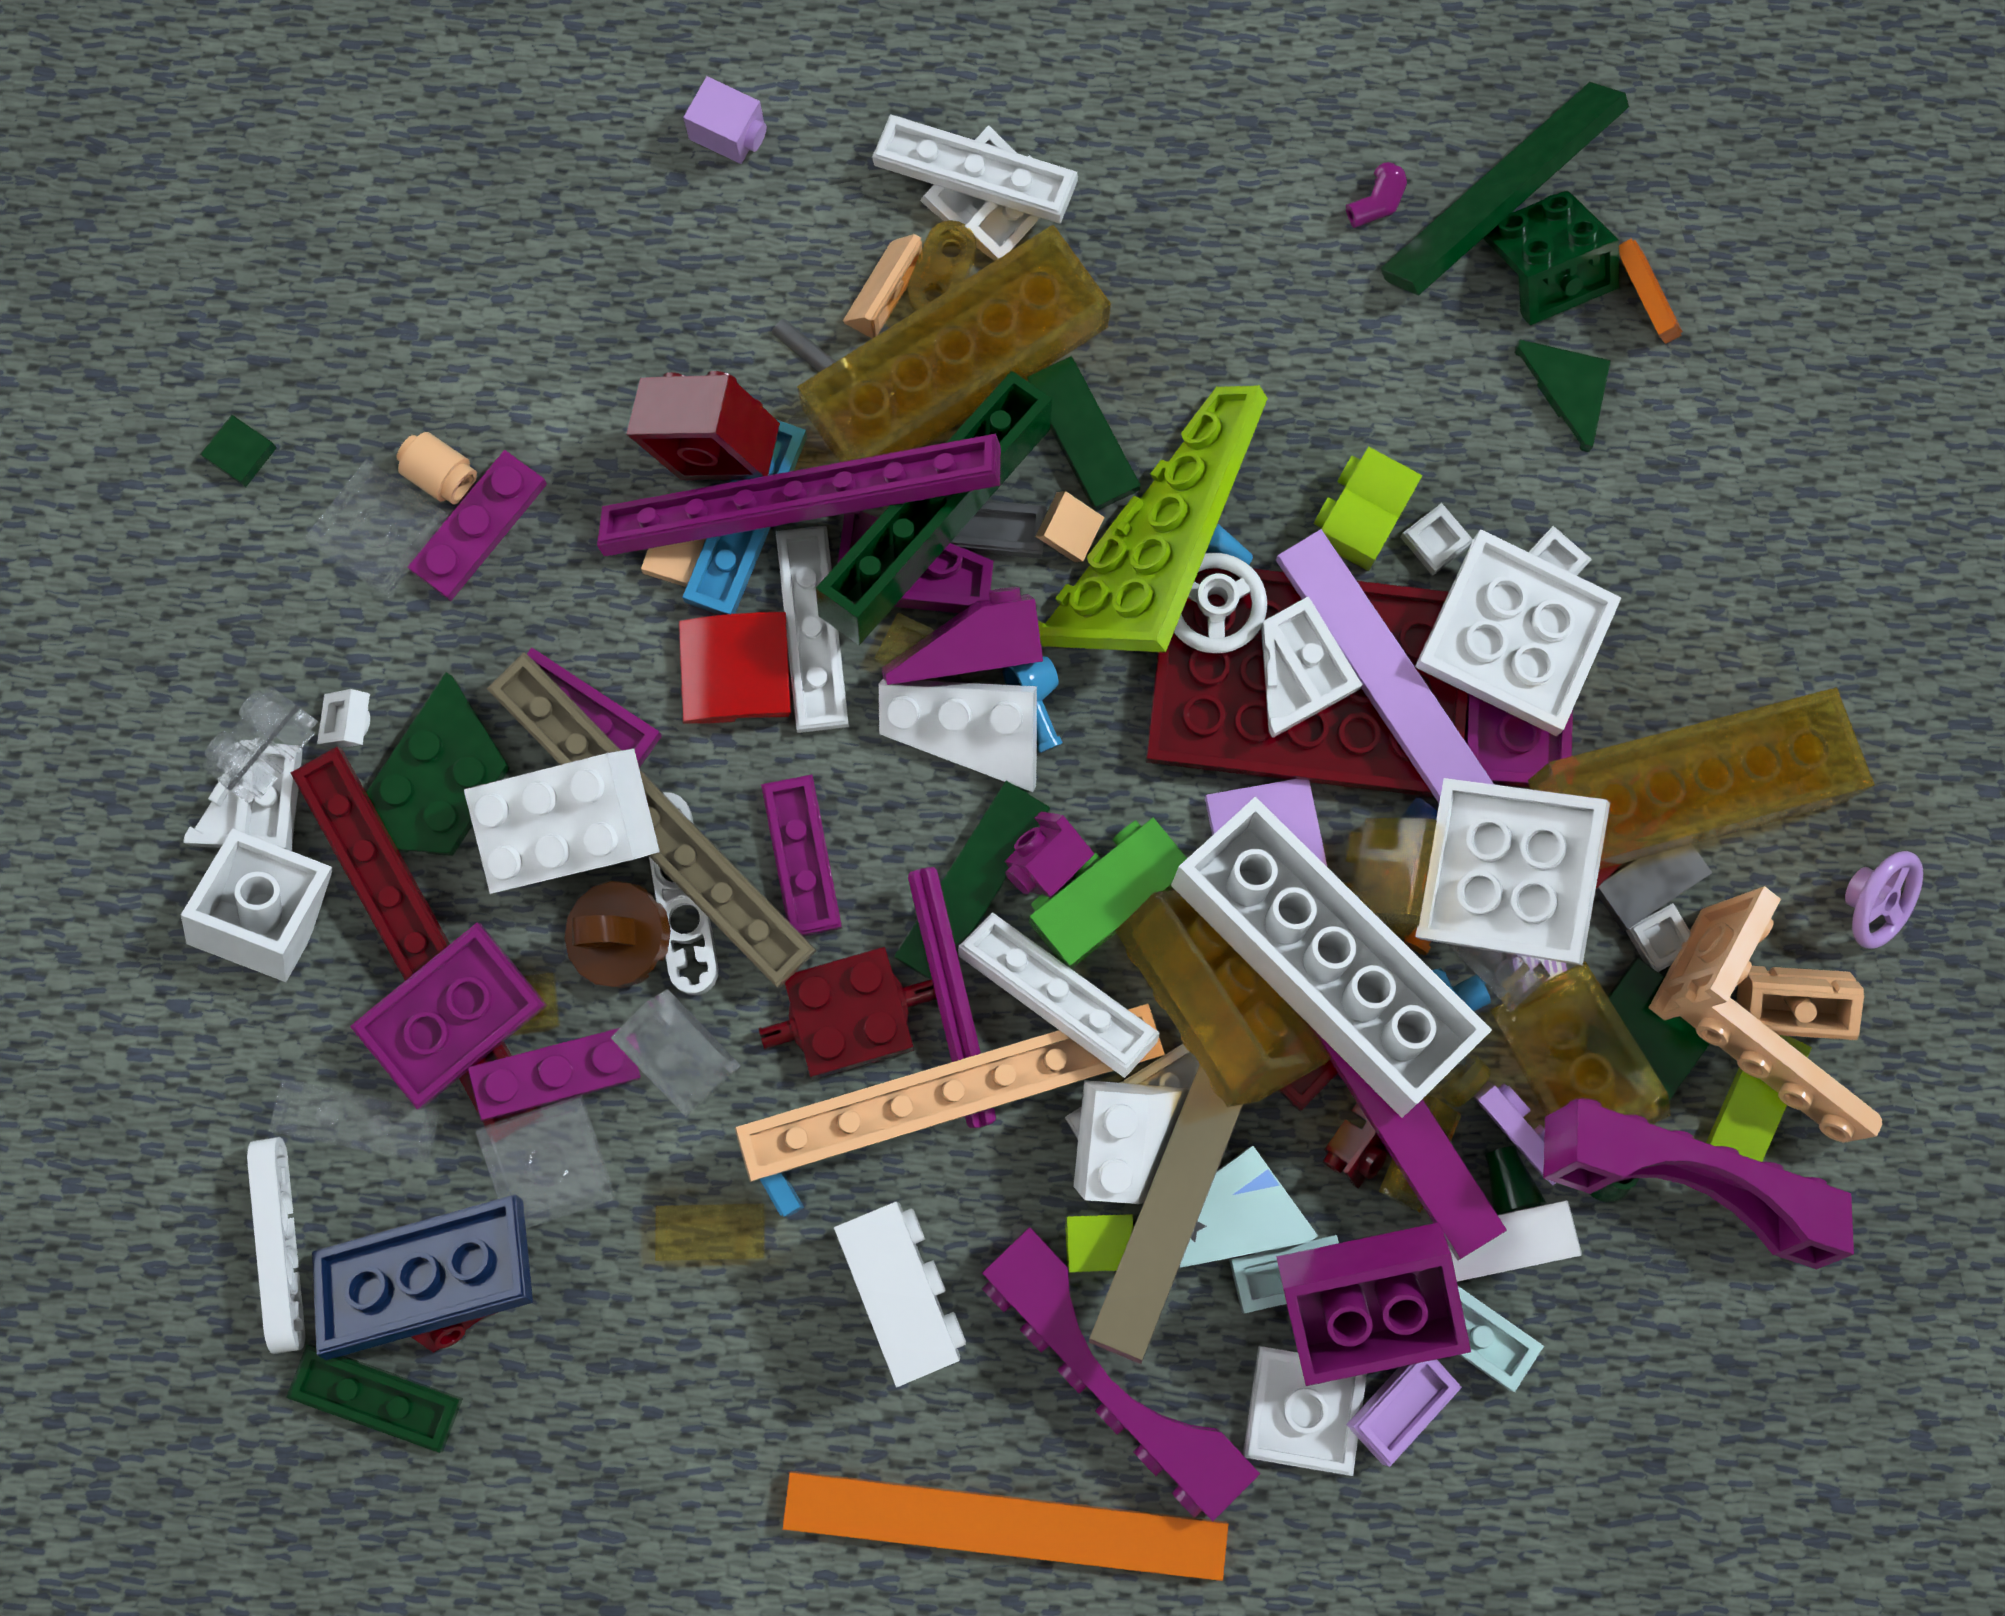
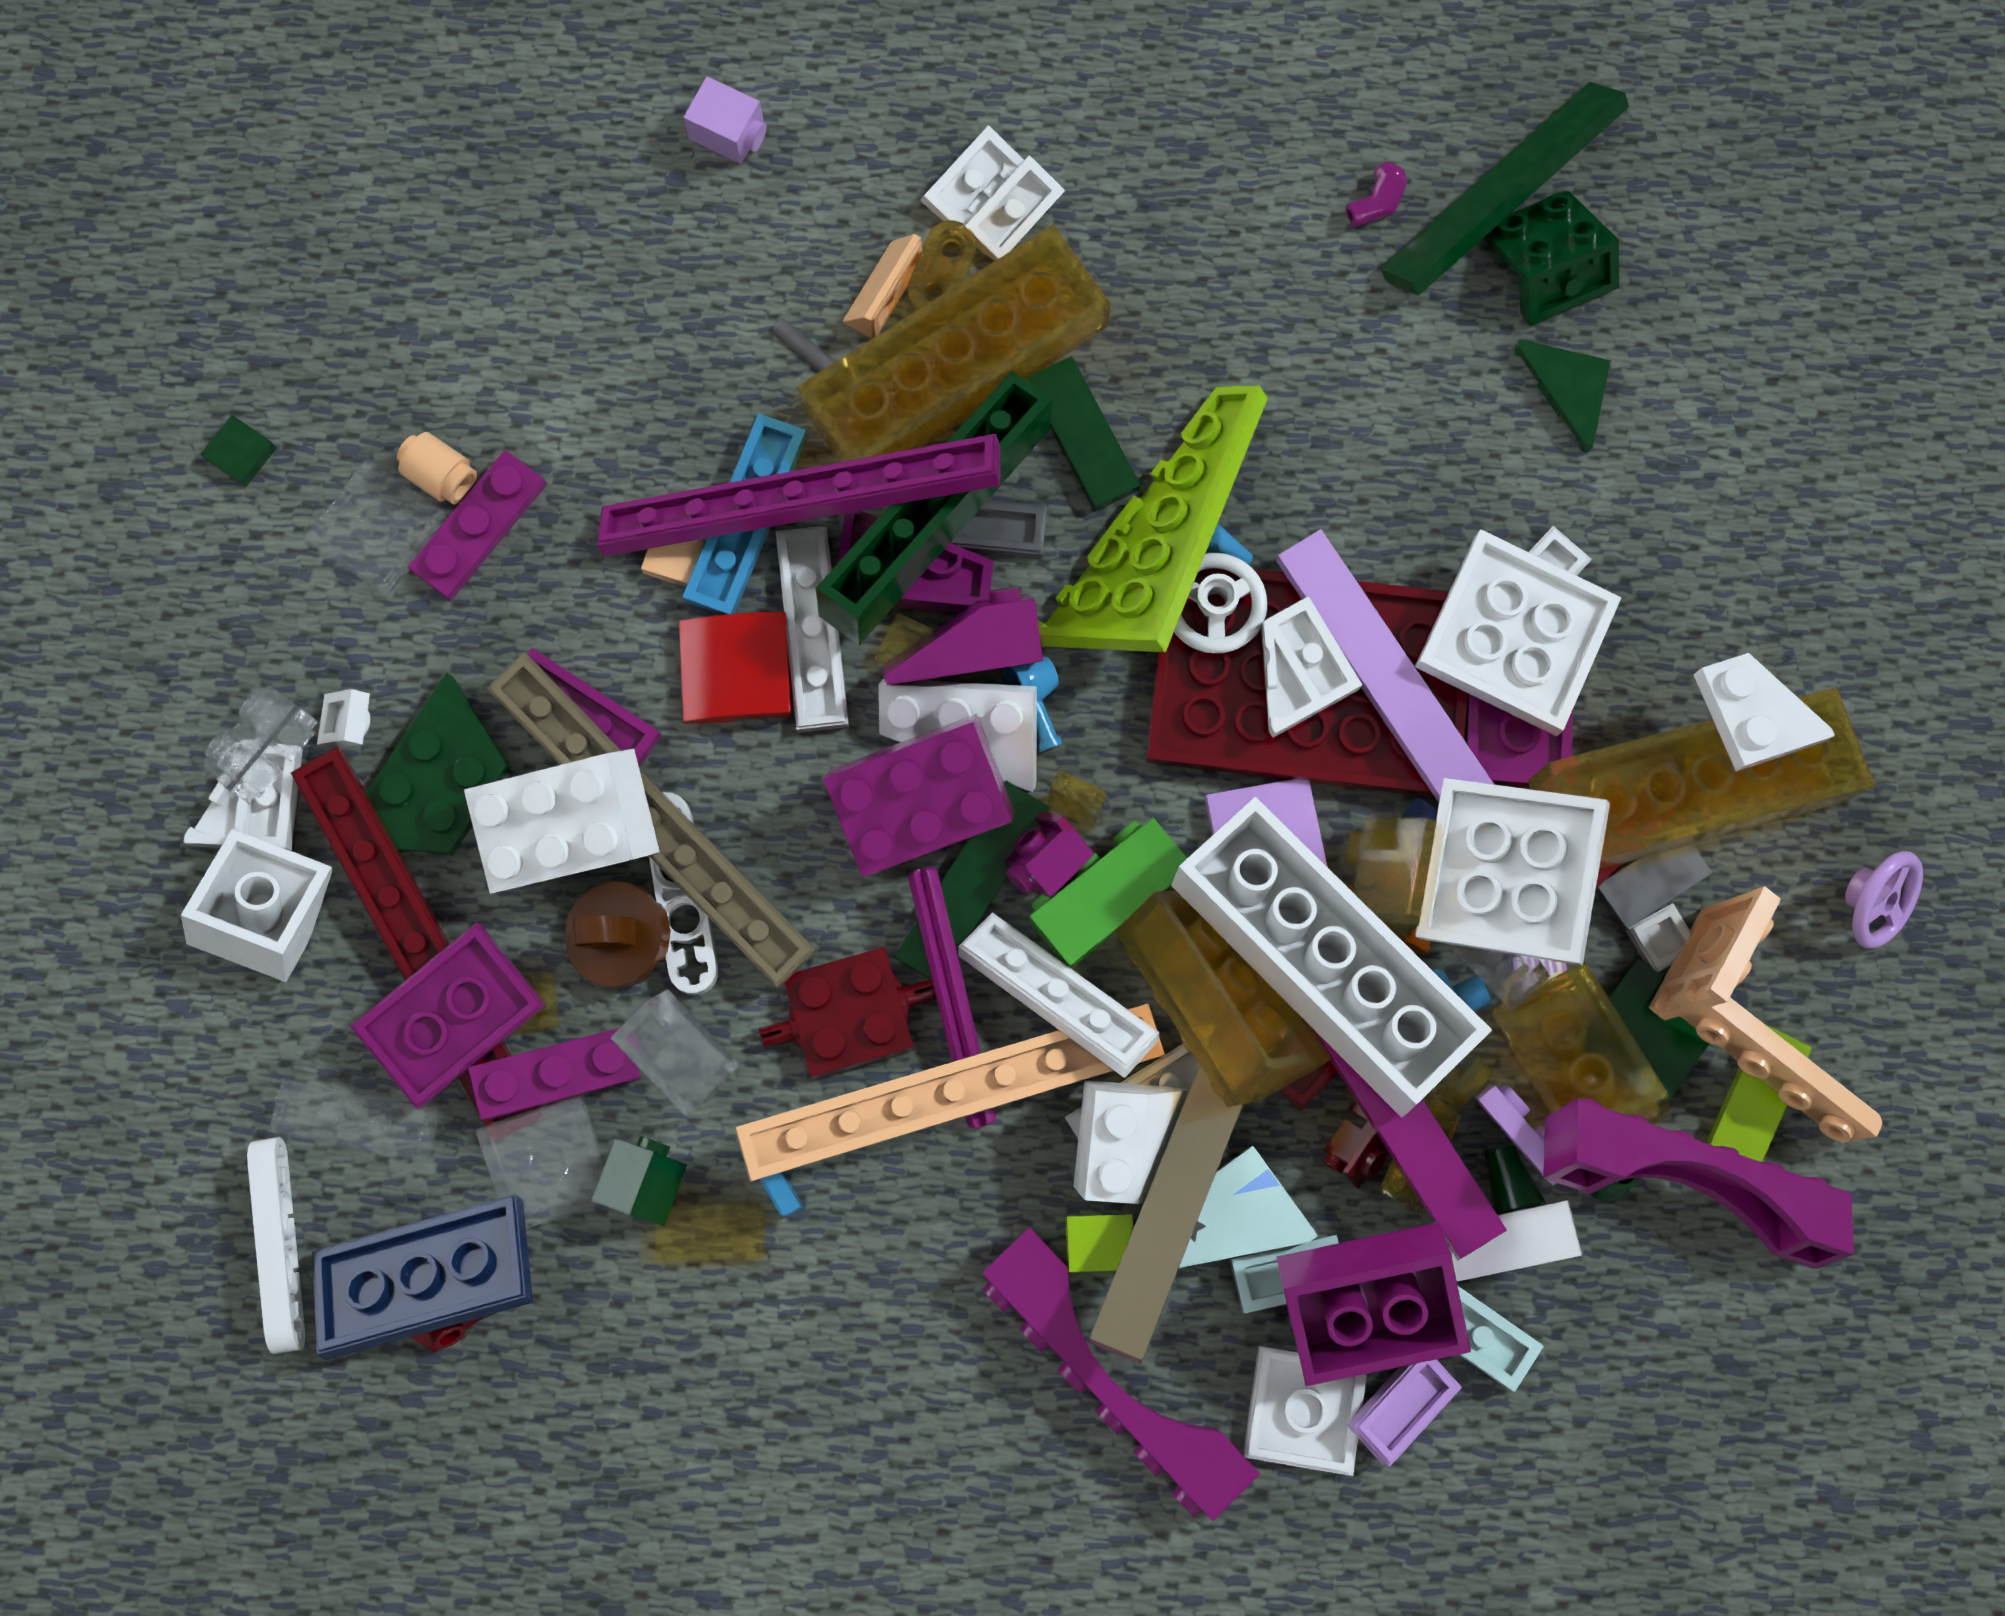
(375, 1399): dark green tile -> none
(640, 1180): none -> brick
(703, 427): dark red brick -> none
(801, 855): magenta tile -> none
(900, 1292): white brick -> none
(919, 795): none -> magenta brick
(975, 168): white tile -> none
(1006, 1525): orange tile -> none
(1069, 526): light nougat tile -> none
(1076, 799): none -> clear yellow tile
(1368, 506): lime brick -> none
(1437, 539): white tile -> none
(1649, 291): orange tile -> none
(1757, 712): none -> white wing
(1804, 1001): light nougat brick -> none

